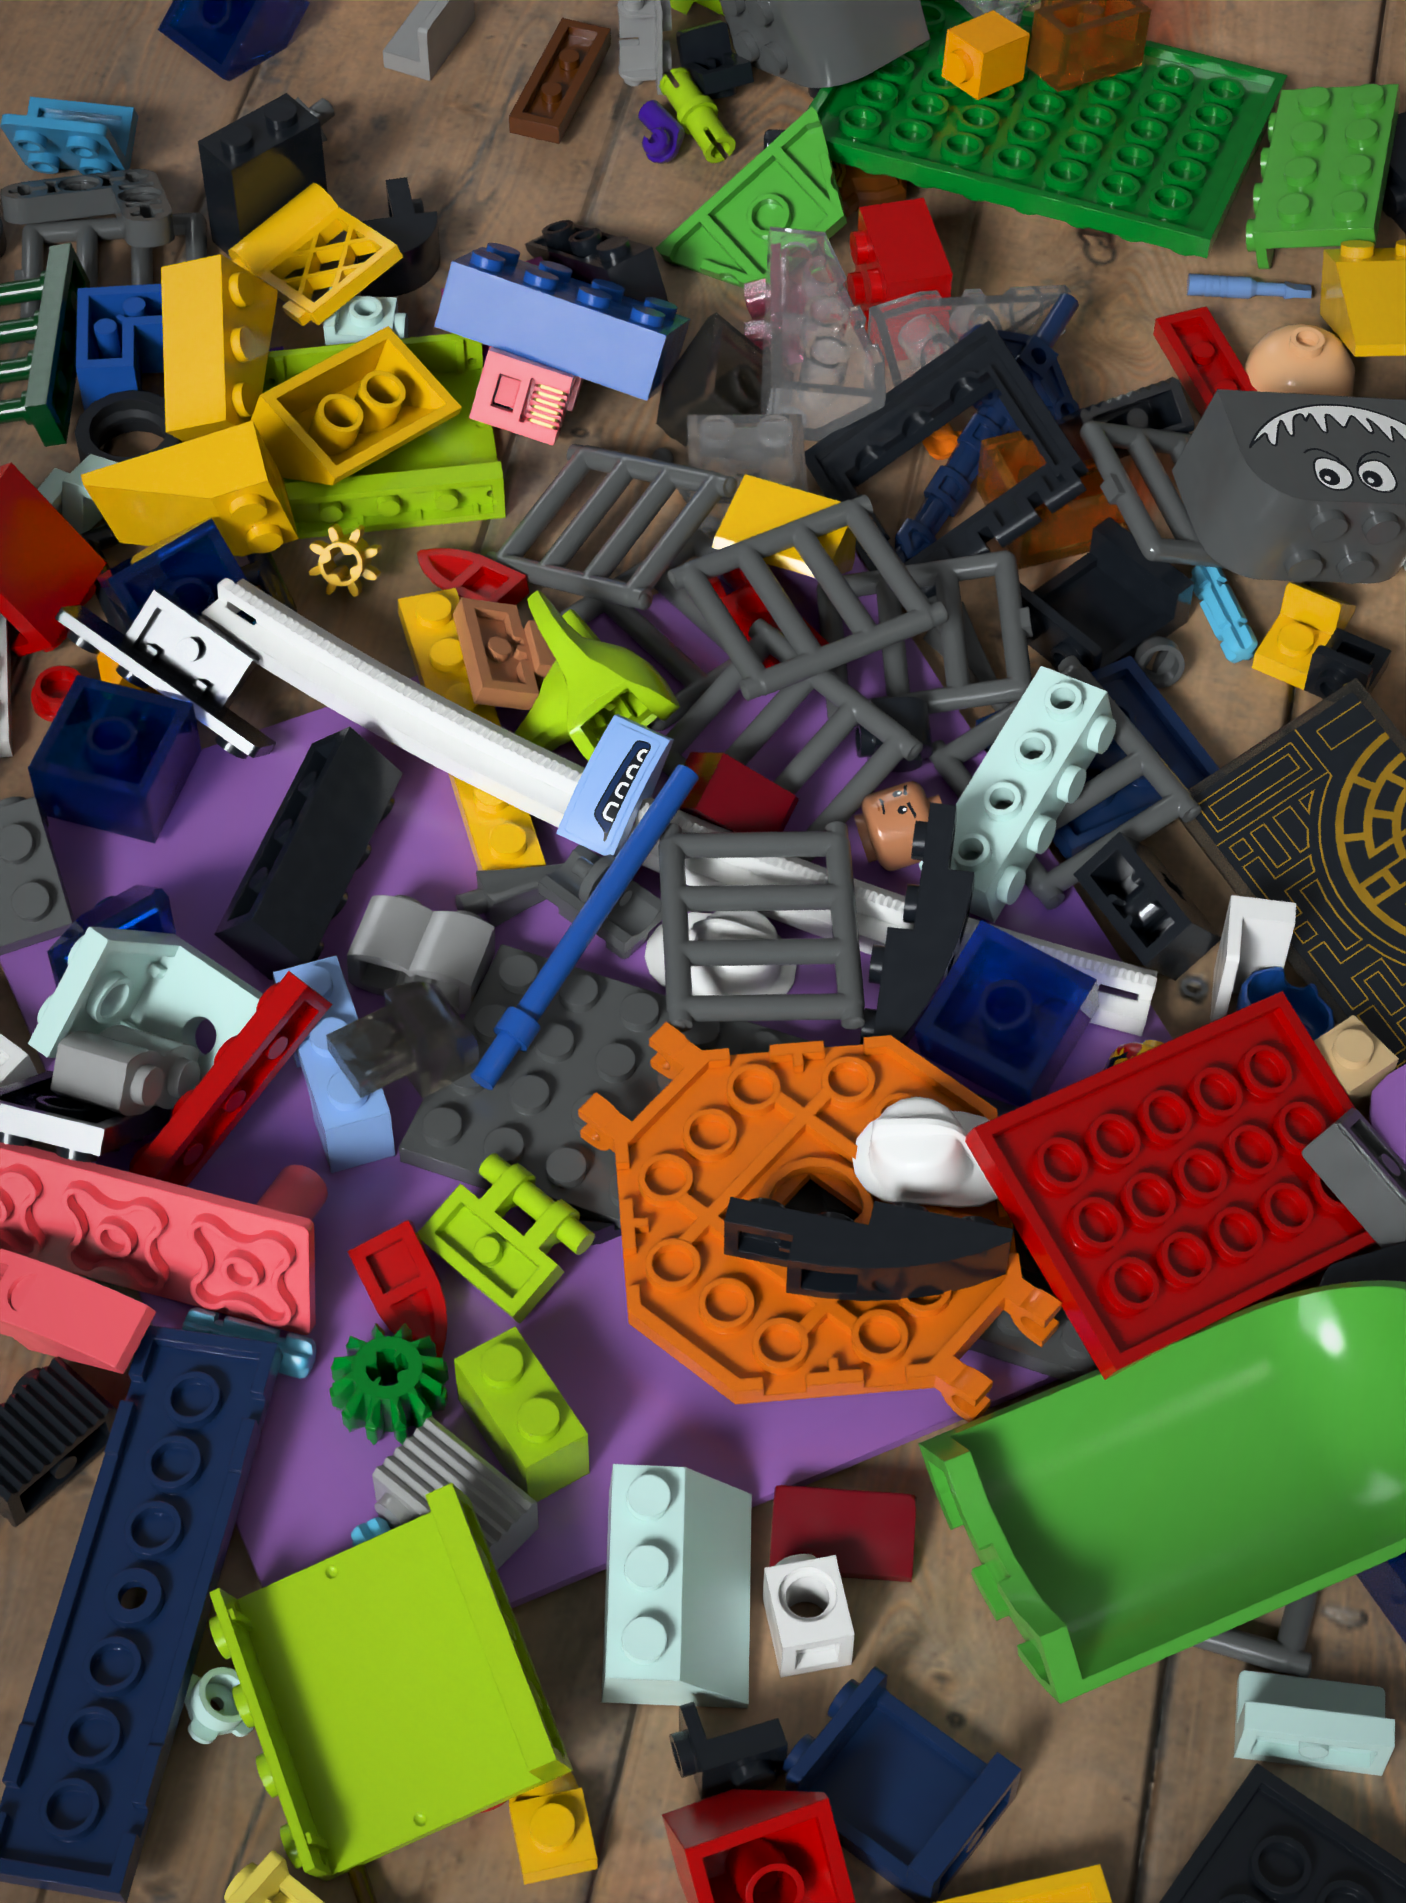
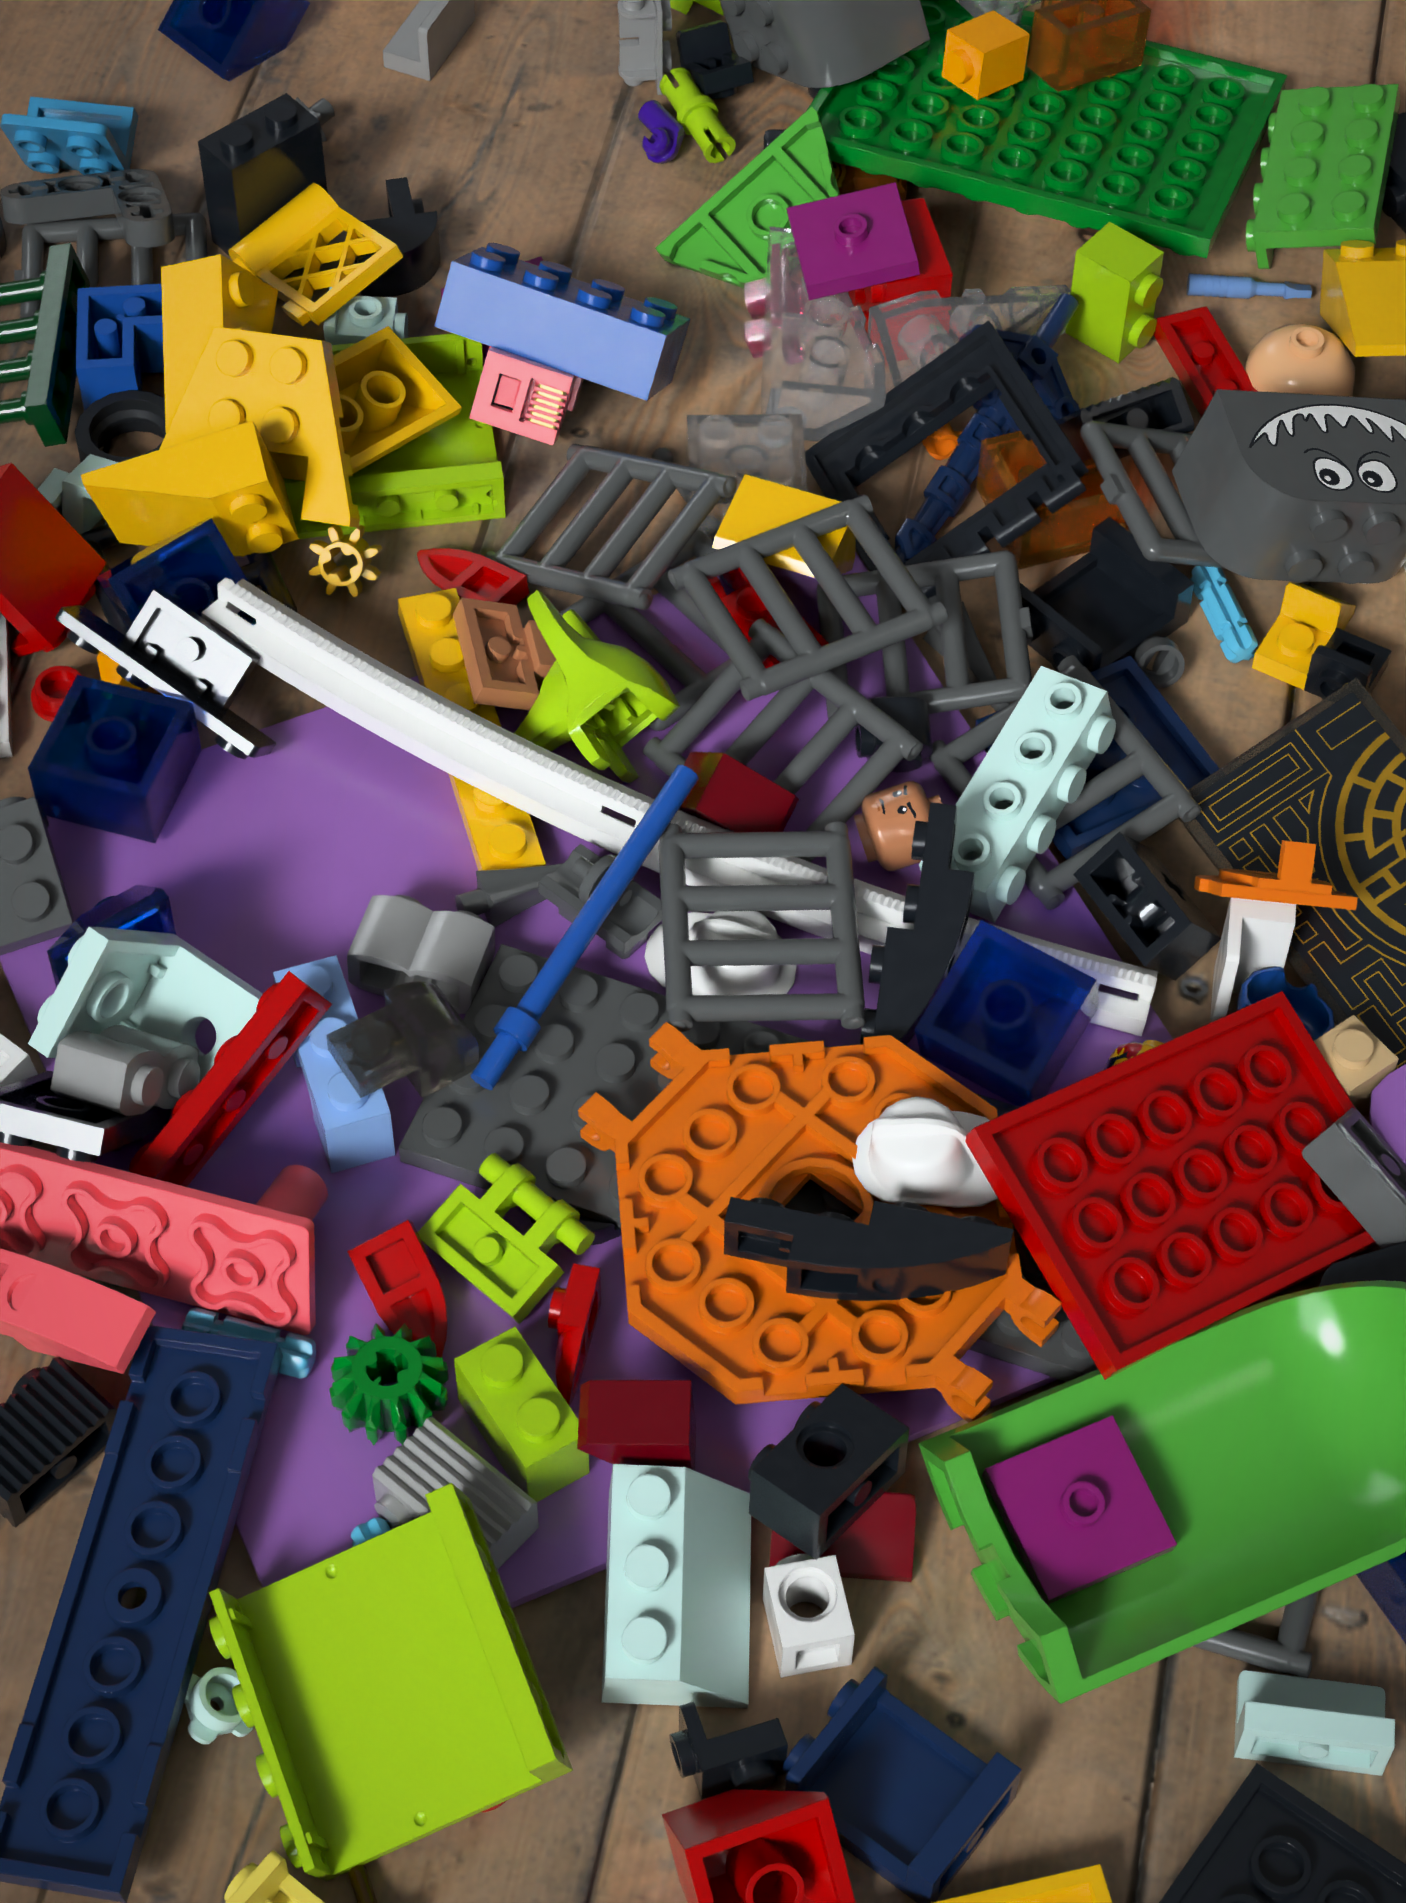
(291, 397): none -> yellow wing
(310, 854): black brick -> none
(552, 1831): yellow plate -> none
(560, 81): reddish brown plate -> none
(574, 1315): none -> red plate
(601, 256): black slope -> none
(614, 785): light blue slope -> none
(638, 1422): none -> dark red slope
(713, 377): clear smoke slope -> none
(827, 1470): none -> black brick
(853, 241): none -> magenta plate
(1078, 1510): none -> magenta plate
(1116, 292): none -> lime brick
(1290, 885): none -> orange piece

